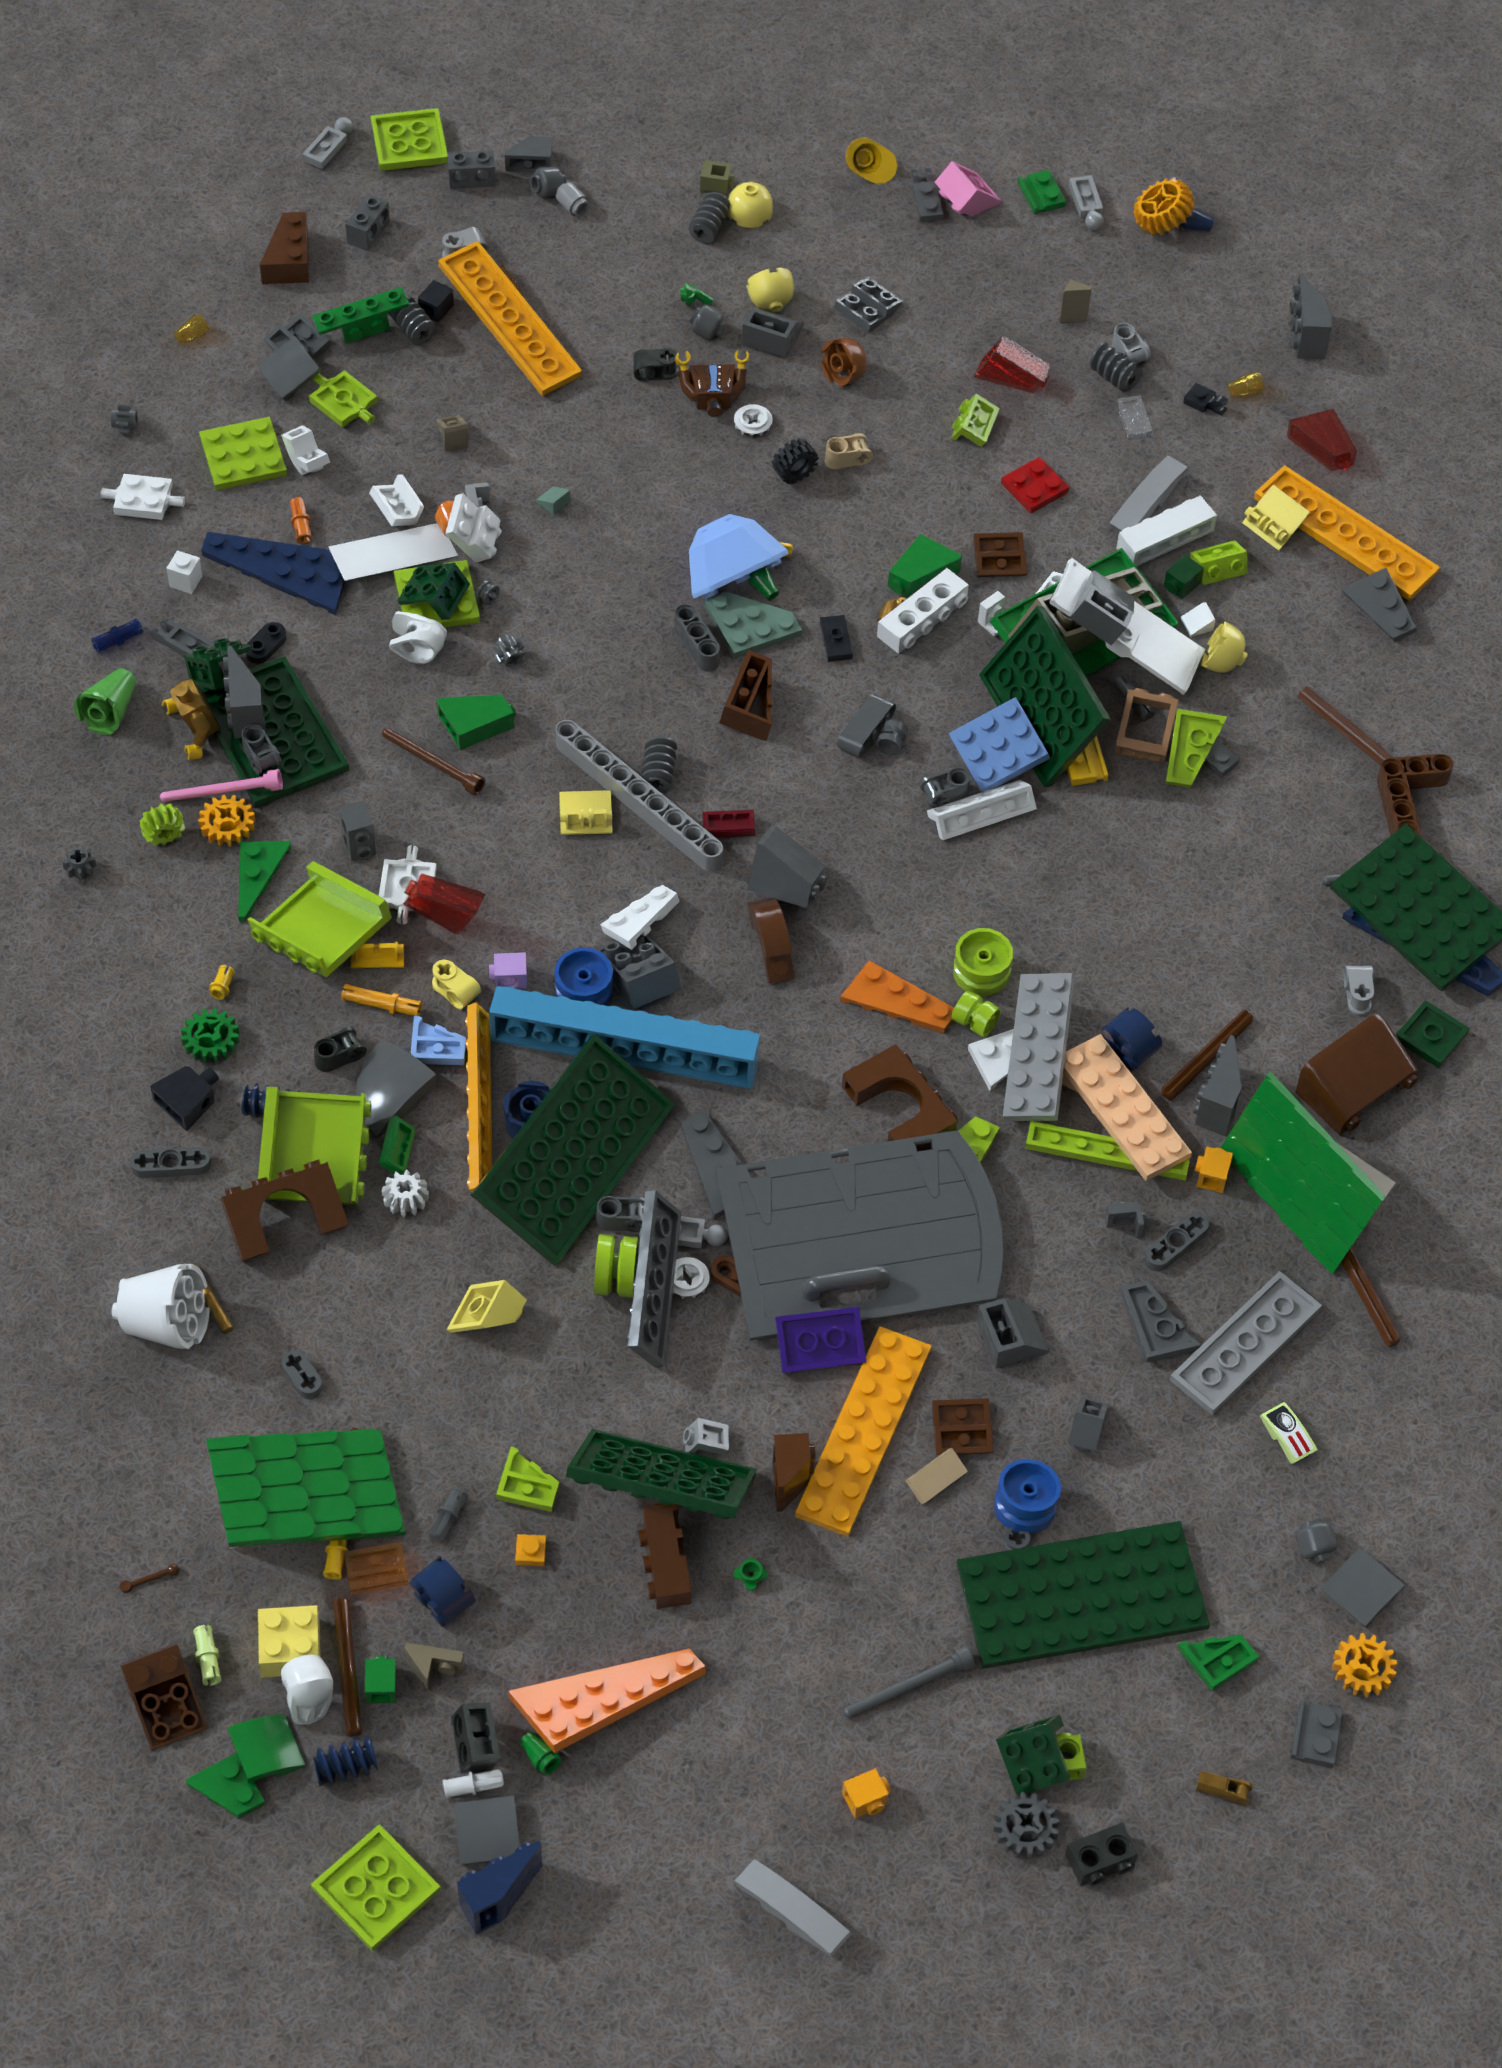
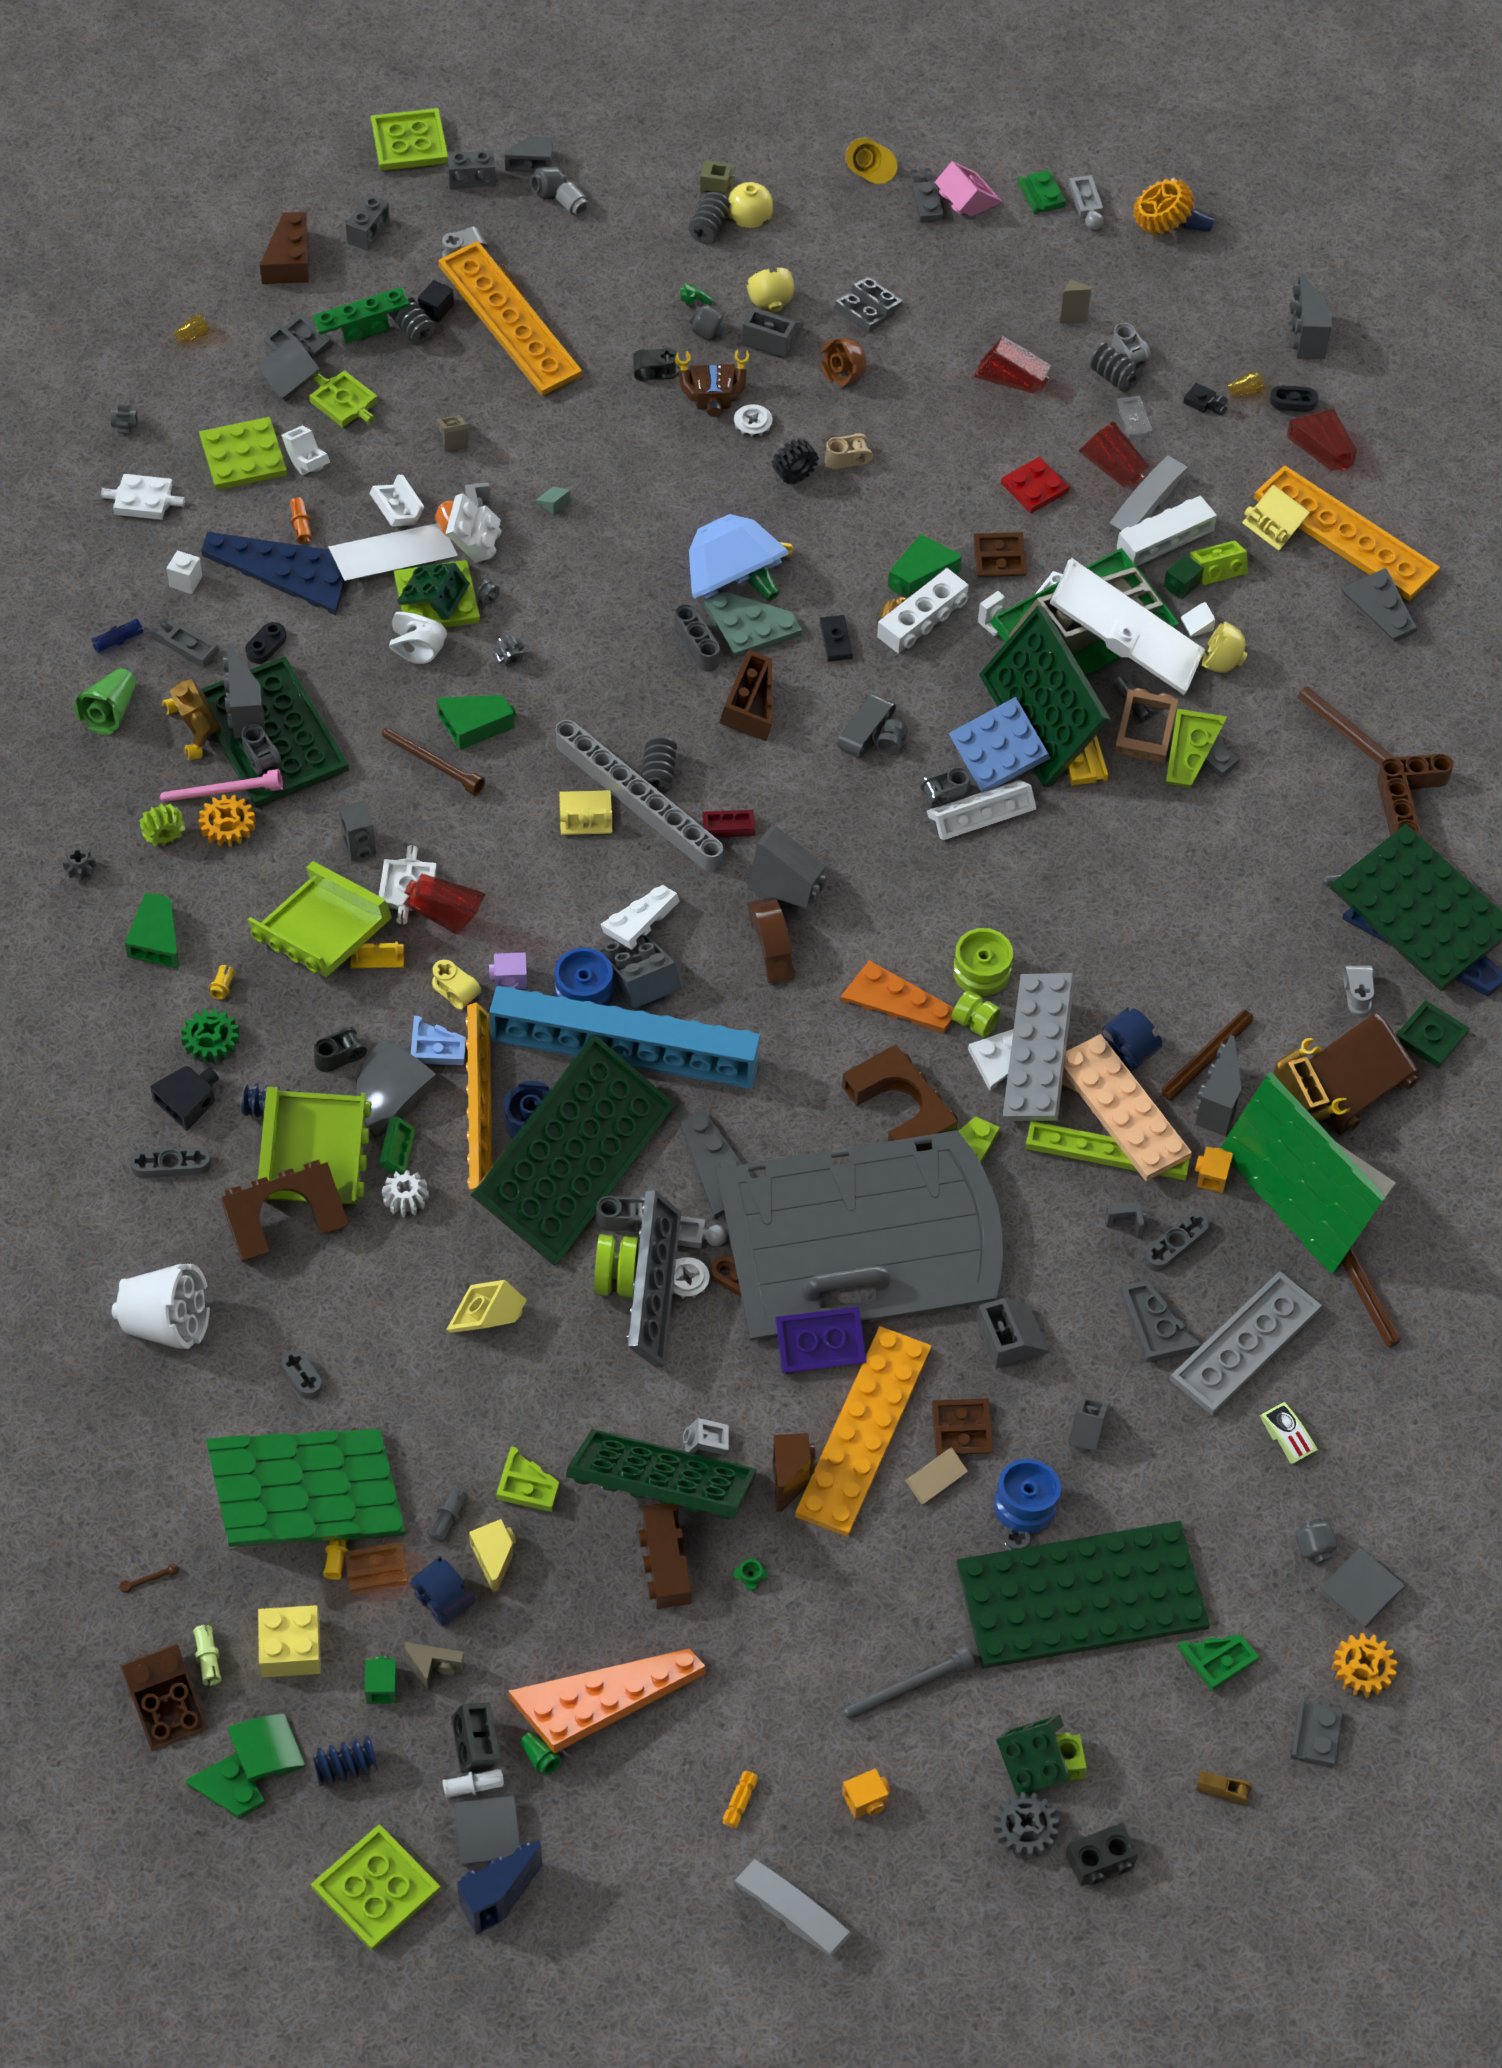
(153, 932): none -> green slope
(204, 662): dark green bracket -> none
(217, 1310): pearl gold bar -> none
(257, 865): green wing -> none
(308, 1688): white helmet -> none
(328, 143): light grey plate -> none
(347, 1667): reddish brown axle -> none
(393, 1002): light orange pin -> none
(493, 1550): none -> light yellow slope
(530, 1550): light orange plate -> none
(740, 1799): none -> light orange axle
(975, 420): lime bracket -> none
(1103, 608): dark grey slope -> none
(1115, 455): none -> clear red slope
(1294, 398): none -> black plate
(1302, 1082): none -> pearl gold torso

